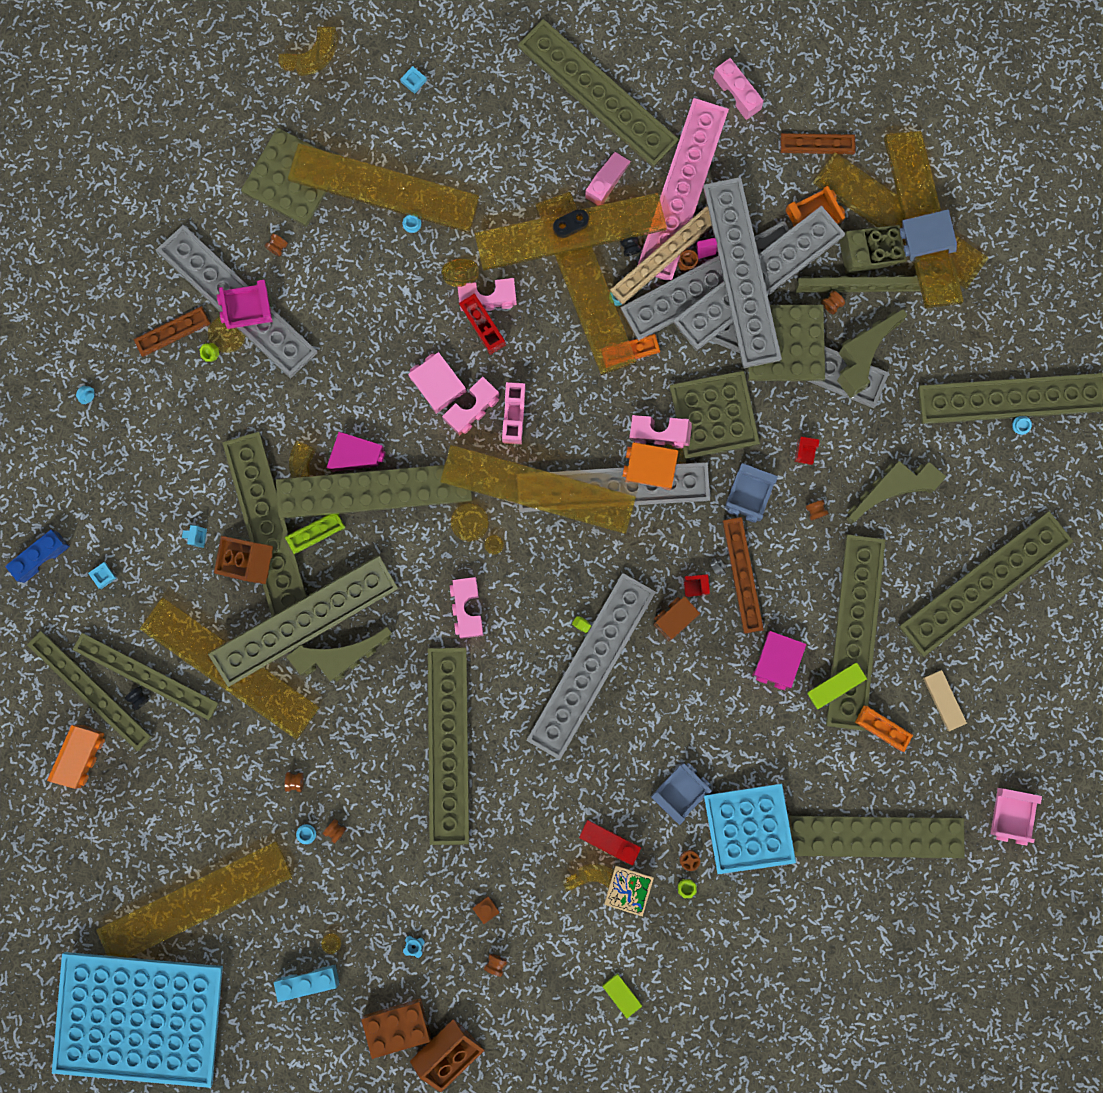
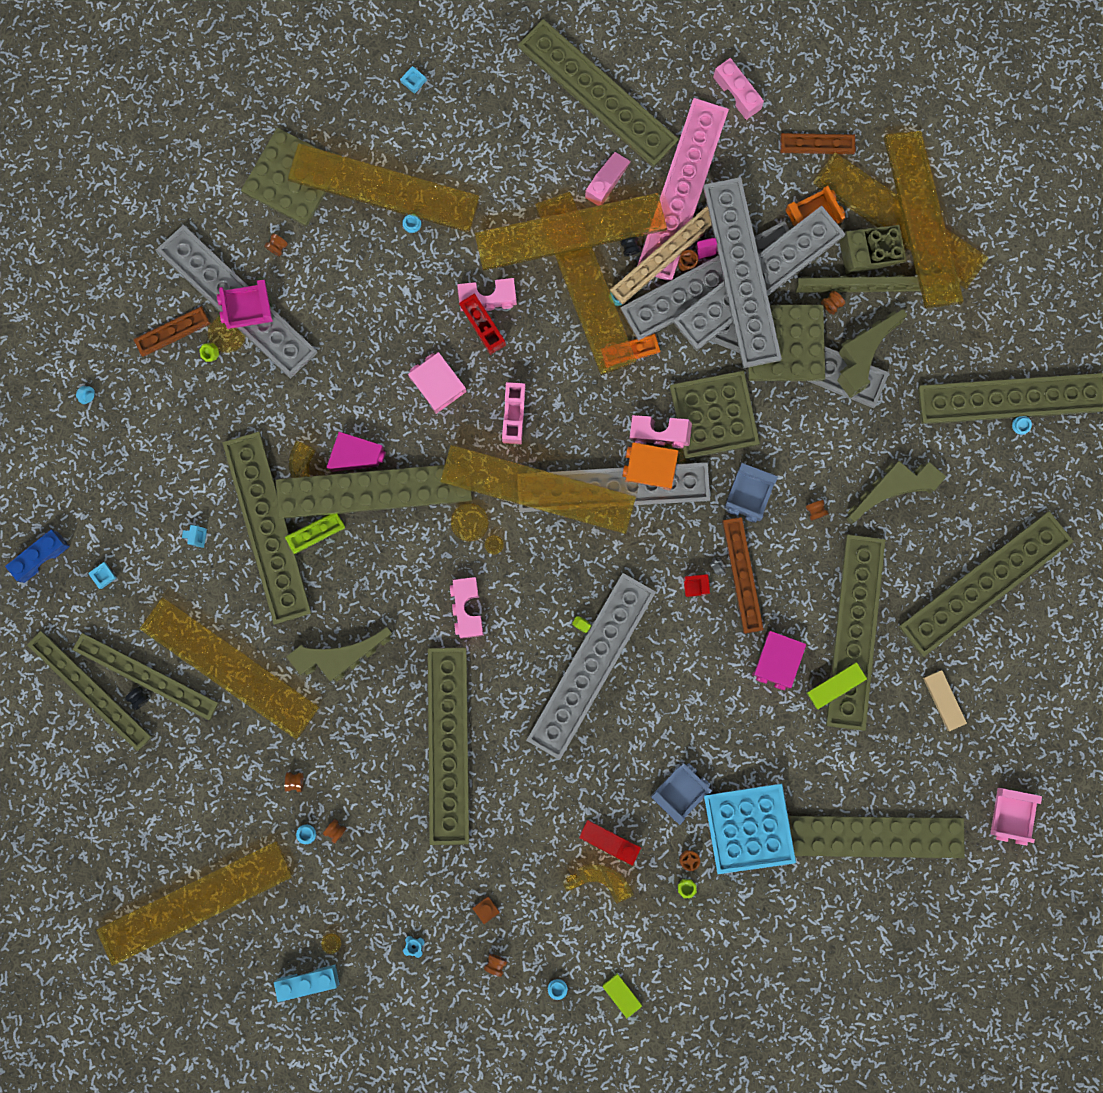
(76, 756): orange slope -> none
(137, 1019): medium azure plate -> none
(243, 560): dark orange slope -> none
(302, 621): olive plate -> none
(316, 57): clear yellow arch -> none
(396, 1028): dark orange brick -> none
(446, 1056): dark orange slope -> none
(460, 272): clear yellow tile -> none
(461, 419): bright pink arch -> none
(557, 989): none -> medium azure plate
(571, 223): black plate -> none
(628, 890): tile -> none
(676, 619): dark orange brick -> none
(806, 450): red panel -> none
(883, 728): orange tile -> none
(928, 234): sand blue panel -> none

